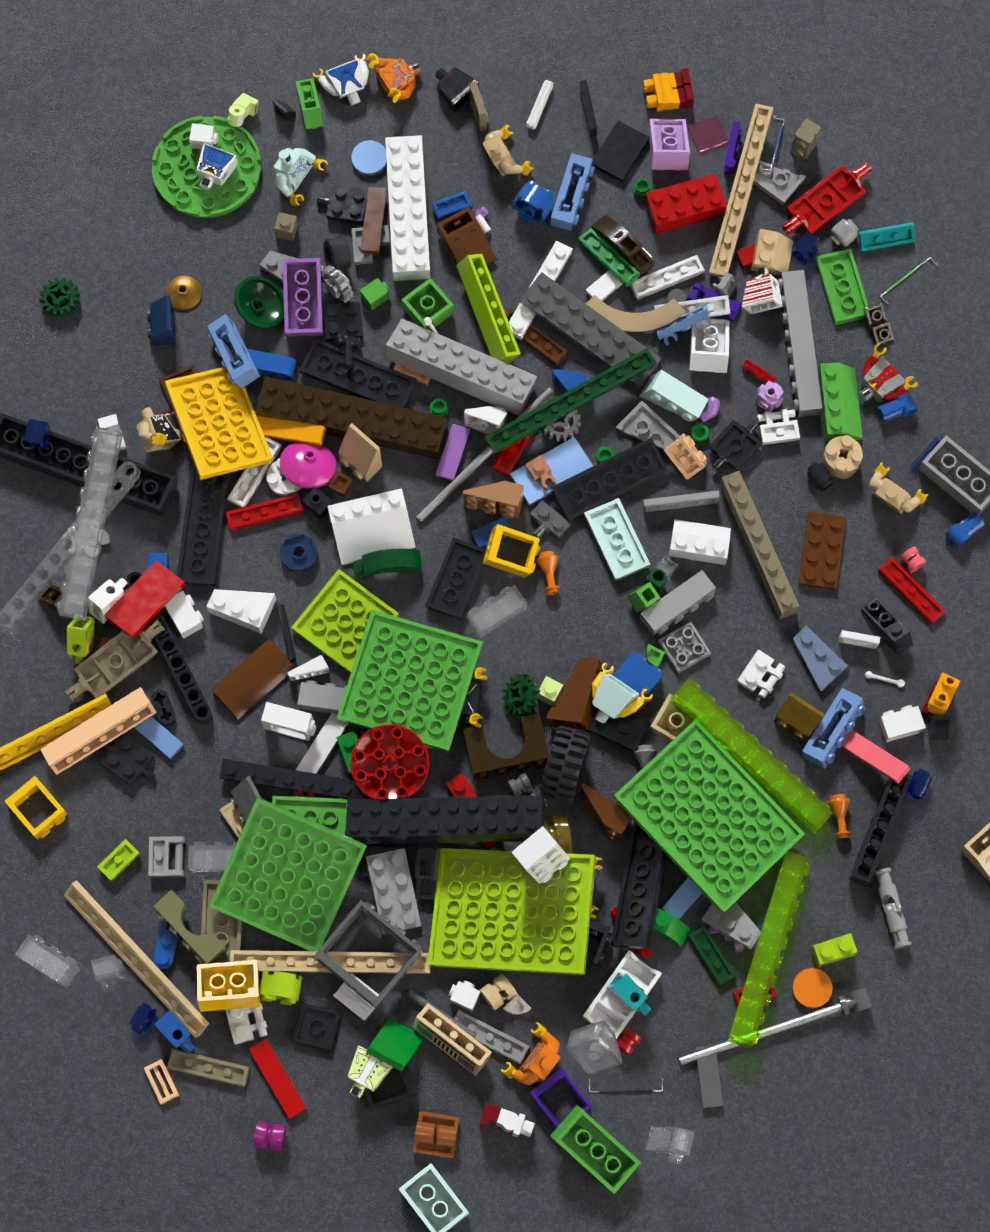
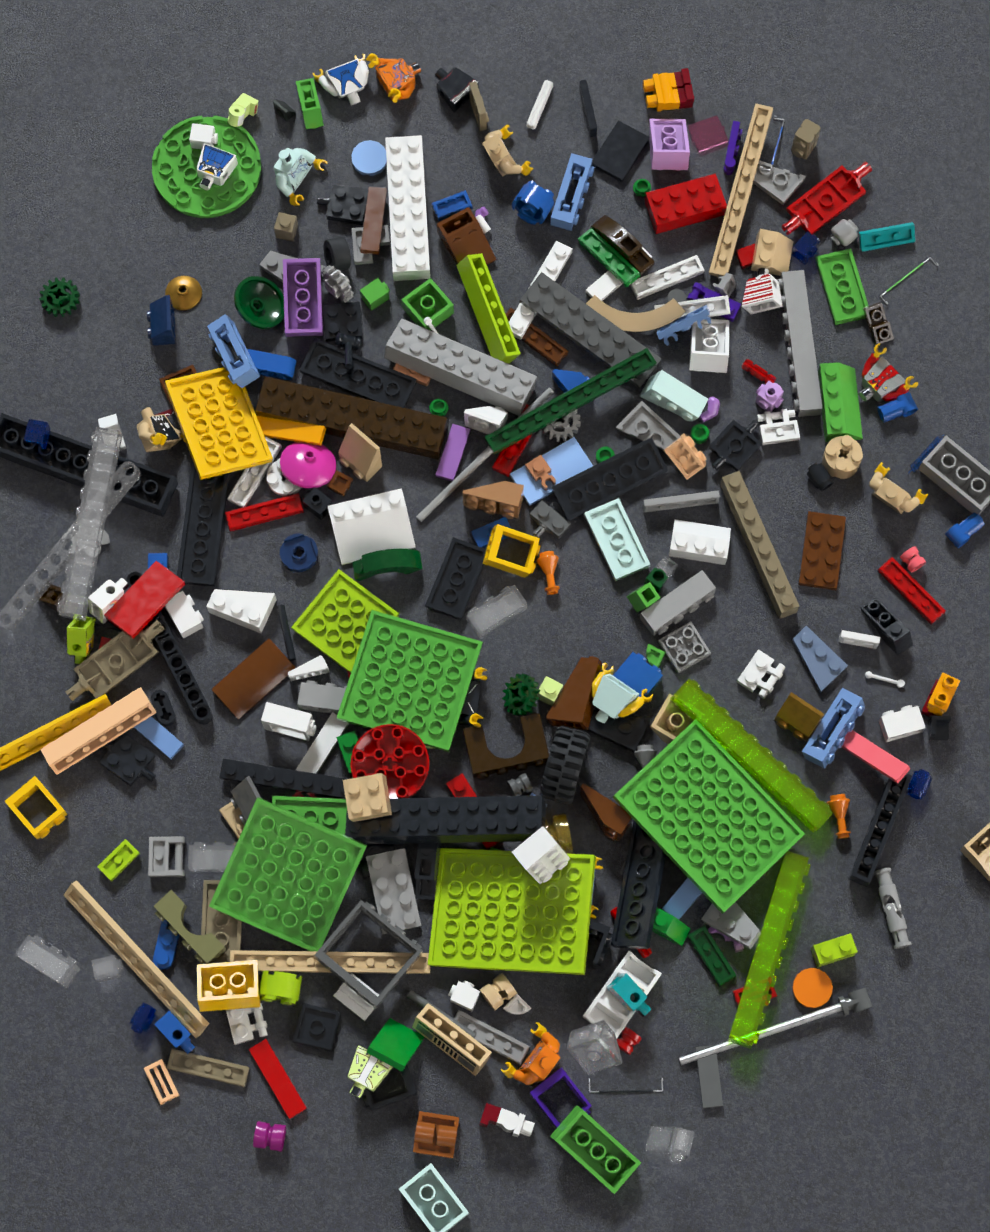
(367, 797): none -> tan brick

